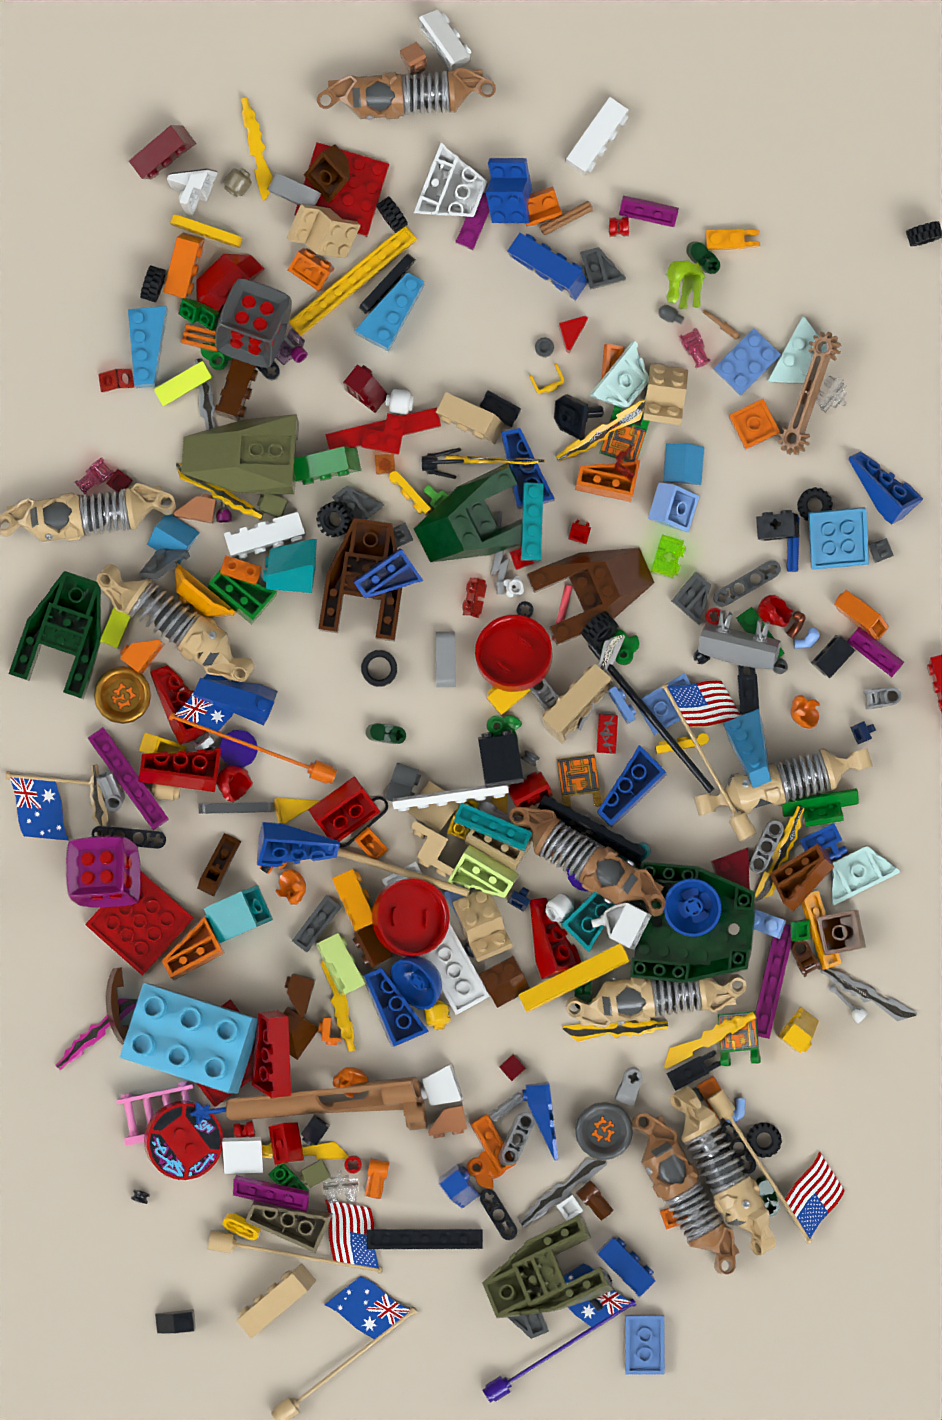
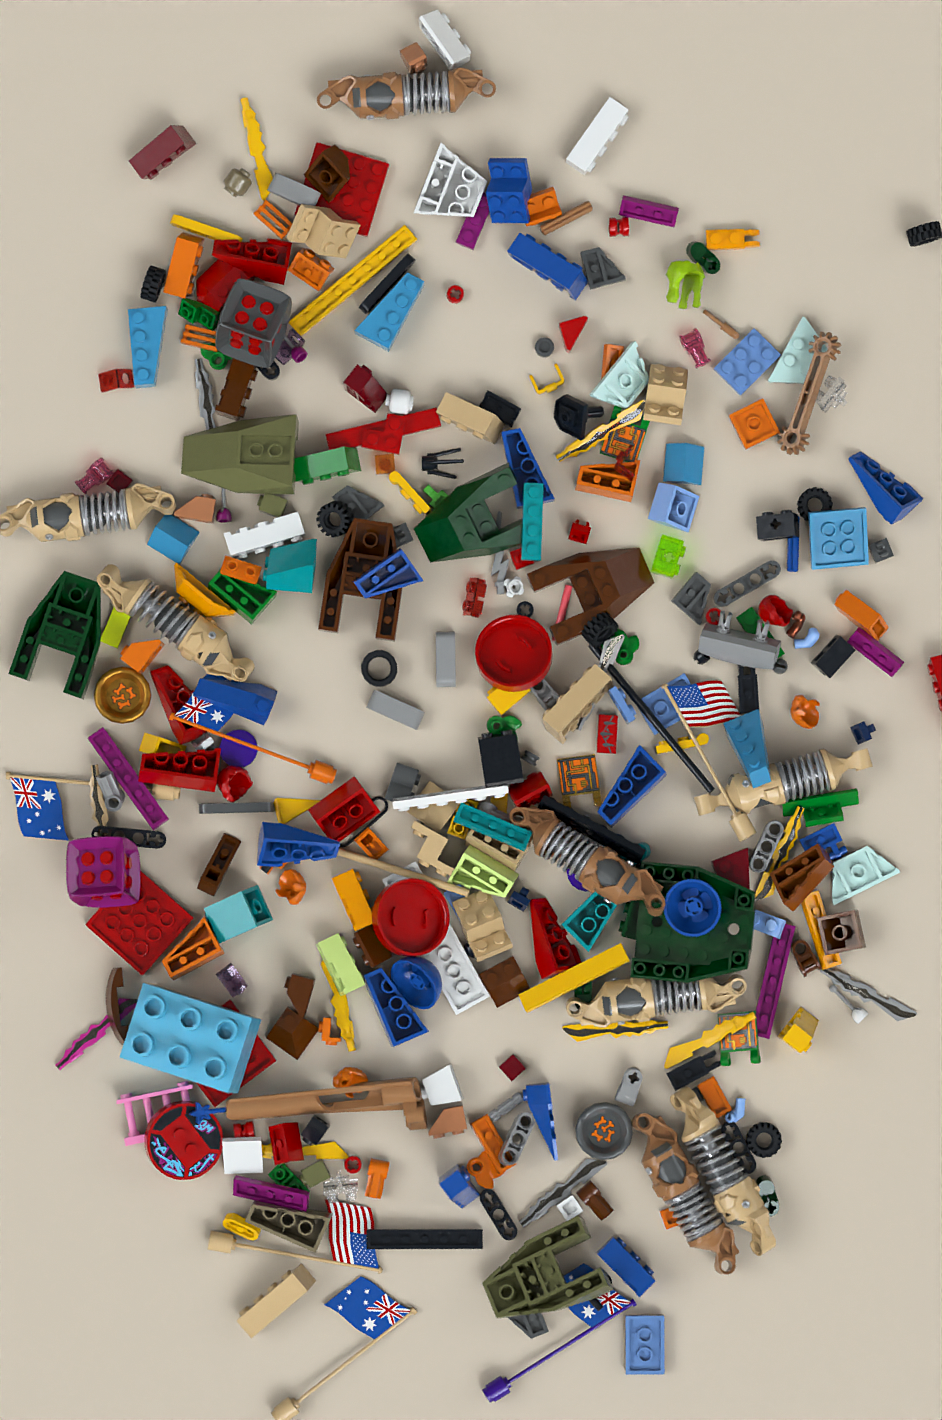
(140, 1196): black bush -> none
(162, 562): dark grey wing -> none
(175, 1321): black slope -> none
(183, 383): neon yellow tile -> none
(192, 187): white piece -> none
(223, 494): yellow sword -> none
(232, 980): none -> clear purple bracket
(261, 259): none -> red wedge
(272, 1055): red wedge -> none
(279, 214): none -> orange tile
(316, 923): dark grey plate -> none
(377, 731): dark green piece -> none
(392, 214): black tyre -> none
(395, 709): none -> light grey beam
(438, 1015): yellow head -> none
(452, 299): none -> red bush
(477, 459): yellow sword -> none
(560, 908): white head -> none
(624, 923): white piece -> none
(670, 314): dark grey cylinder -> none
(800, 930): green plate -> none
(811, 1194): flag -> none
(880, 697): light grey piece -> none

